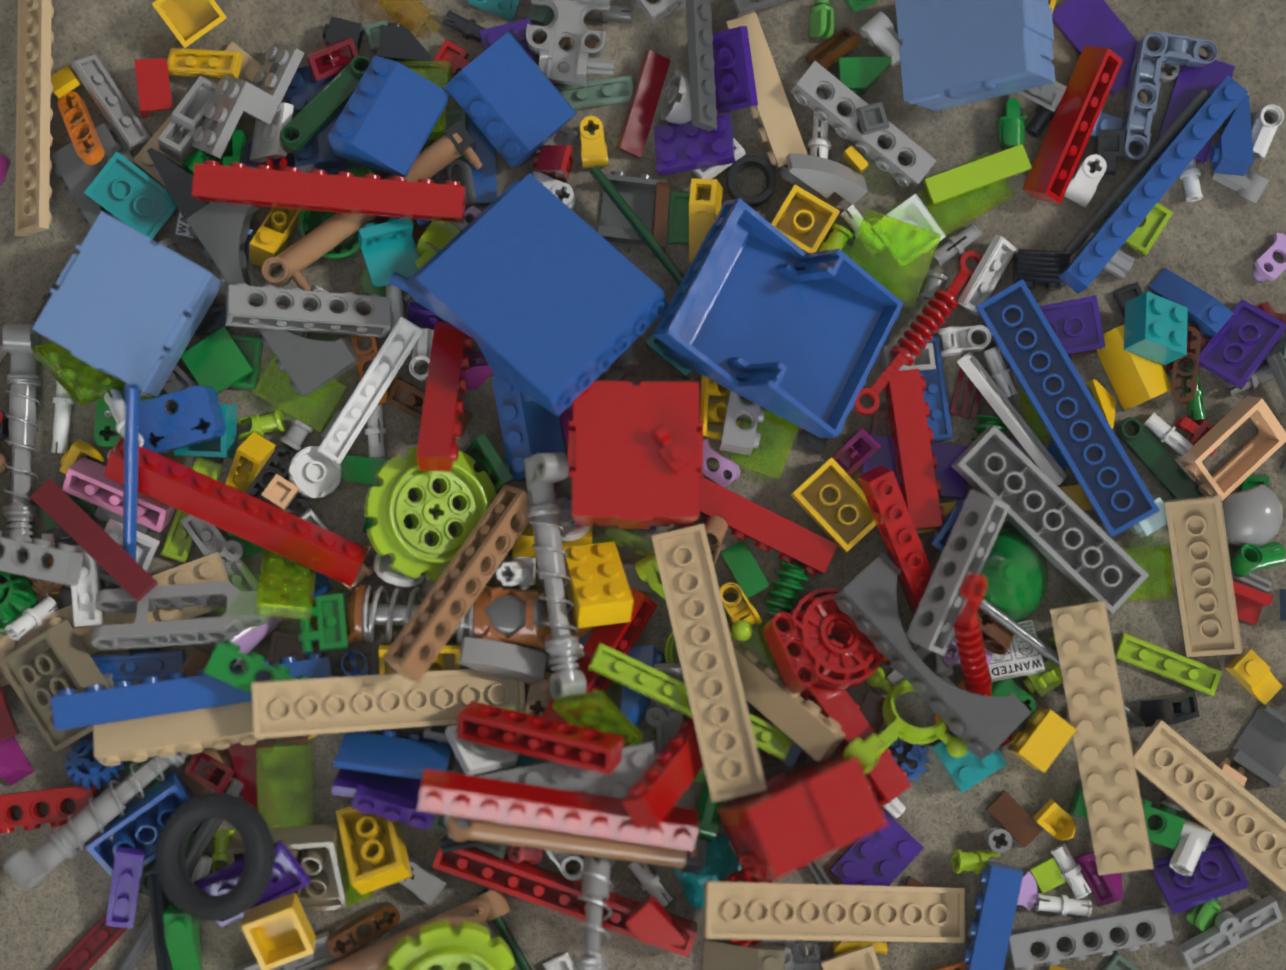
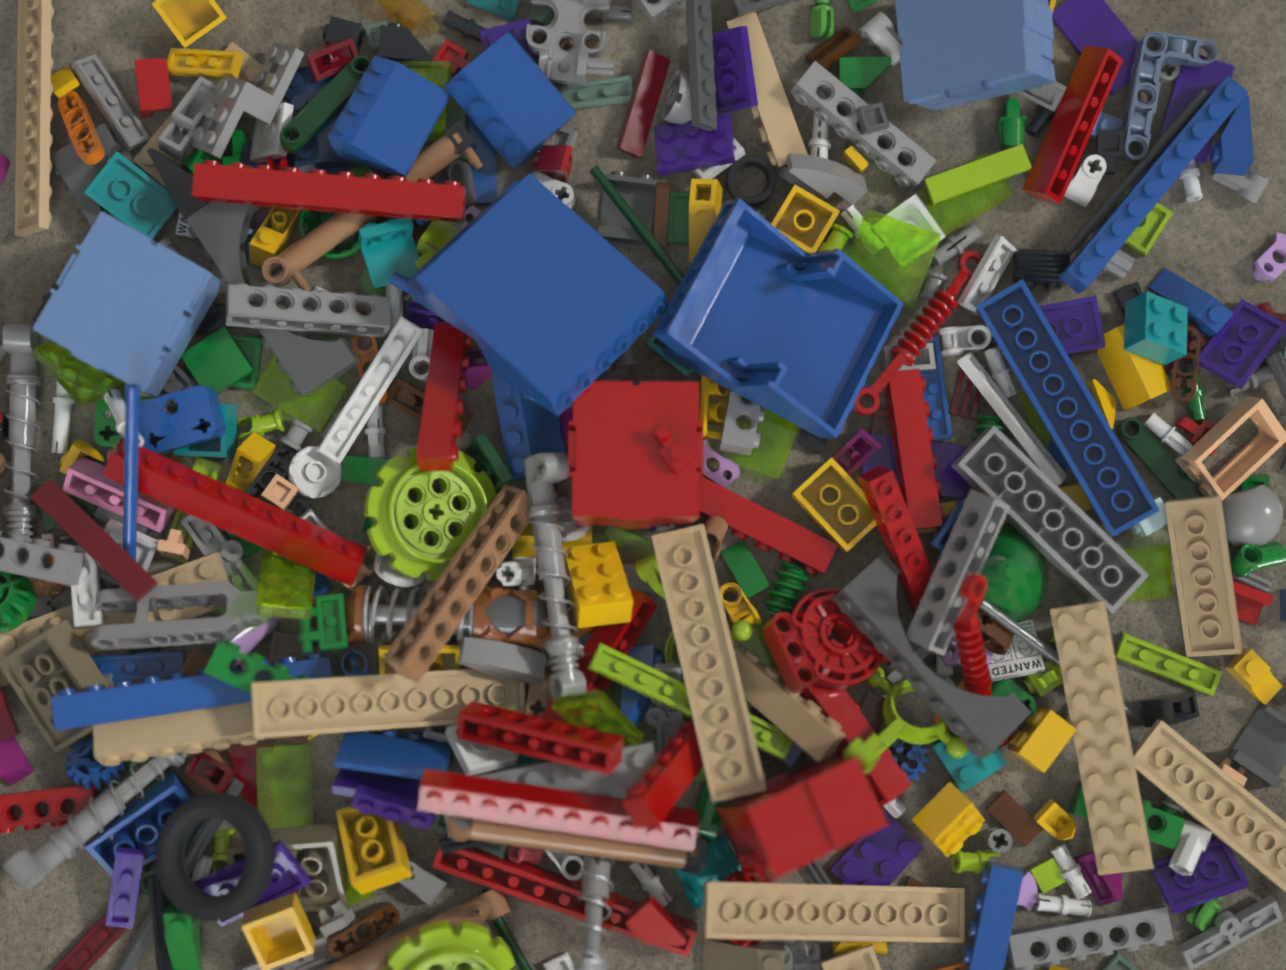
(31, 618): white pin -> none
(174, 546): none -> light nougat tile
(334, 922): none -> light grey tile
(593, 146): yellow piece -> none
(949, 820): none -> yellow piece
(1262, 131): white piece -> none

